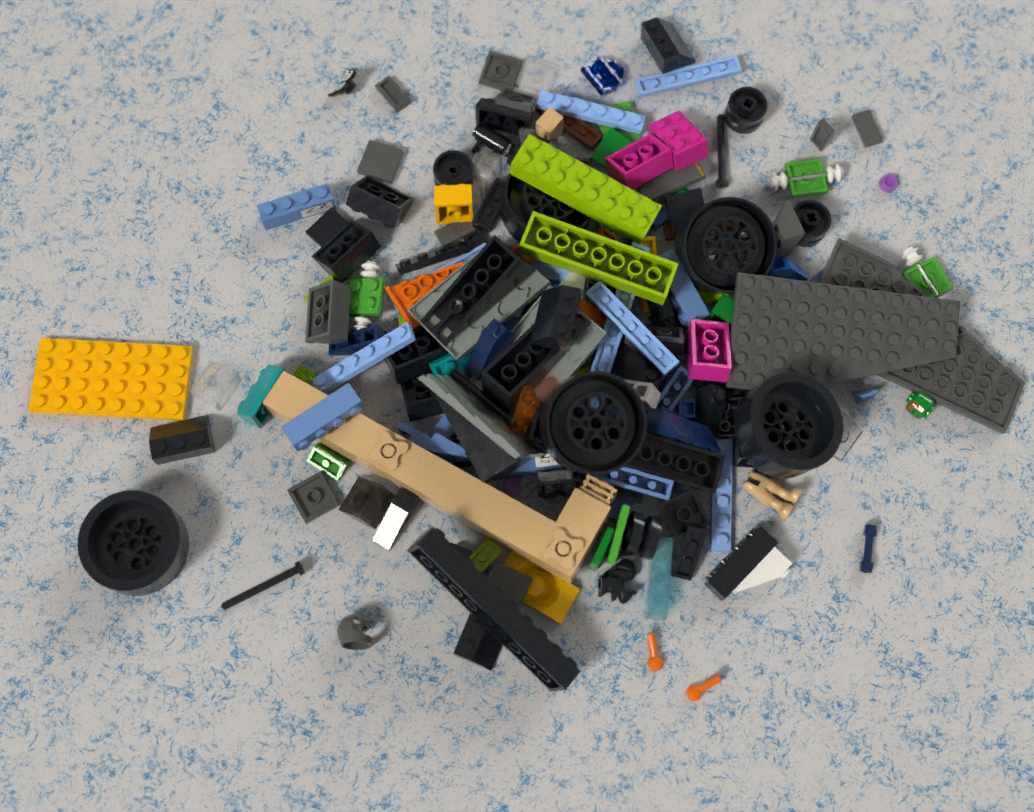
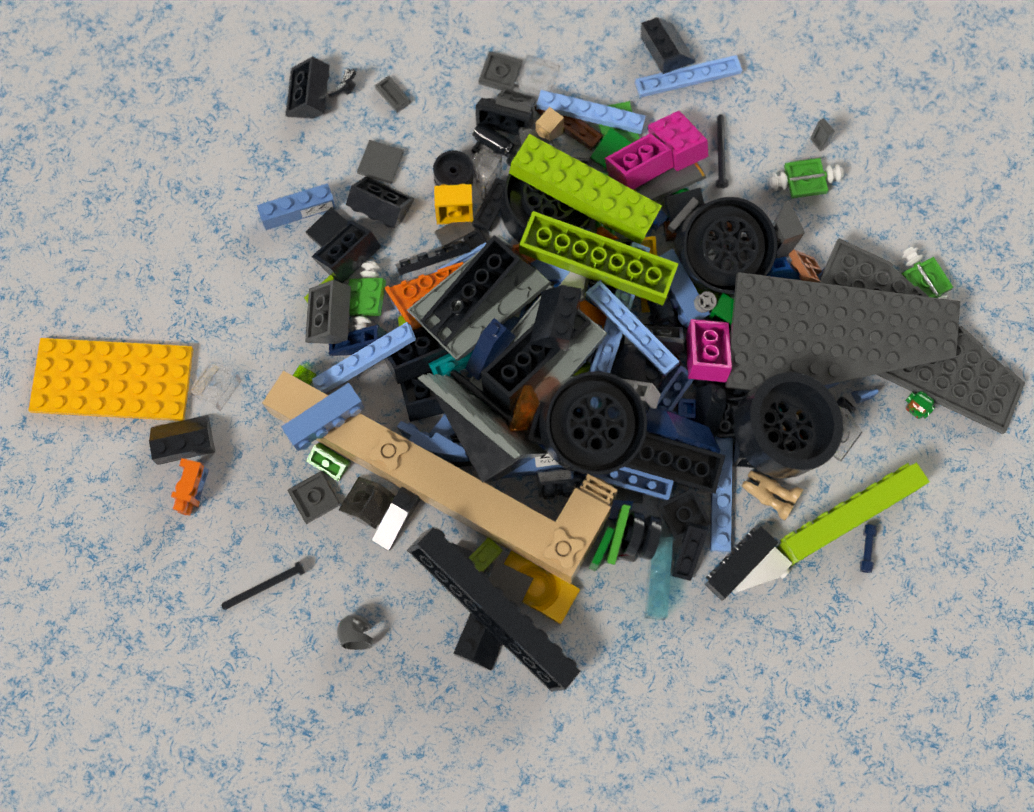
(114, 517): black wheel -> none
(189, 487): none -> orange hips
(252, 408): teal slope -> none
(307, 89): none -> black slope
(512, 486): medium lavender tile -> none
(604, 74): clear blue slope -> none
(613, 581): black animal -> none
(655, 662): orange bar -> none
(682, 215): none -> flat silver tile
(694, 692): orange bar -> none
(708, 299): none -> light grey wheel
(745, 110): black wheel -> none
(806, 266): none -> nougat plate
(815, 221): black wheel -> none
(844, 403): none -> black tile
(856, 511): none -> lime brick
(867, 128): dark grey tile -> none
(888, 183): medium lavender tile -> none

